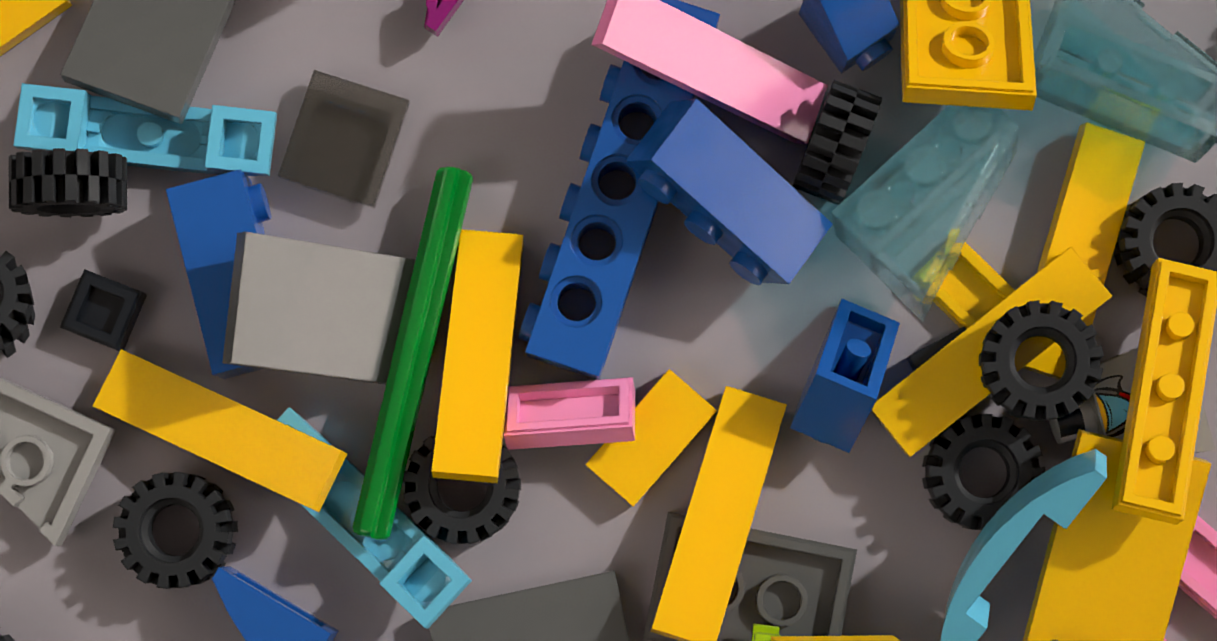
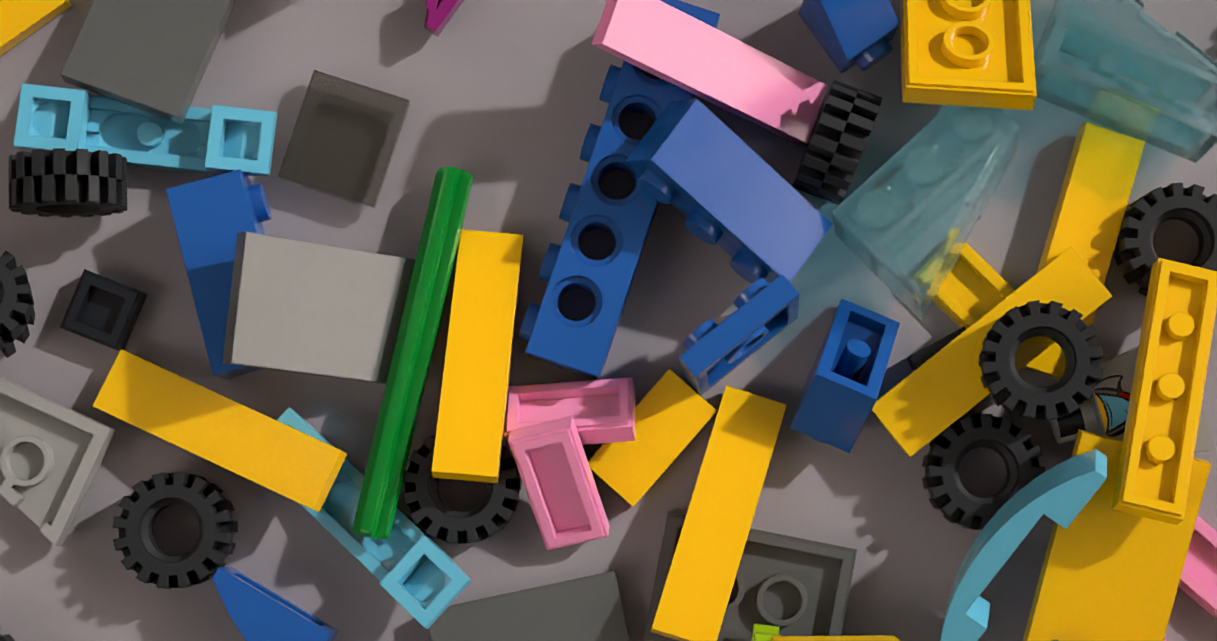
(559, 483): none -> bright pink tile
(721, 348): none -> blue plate

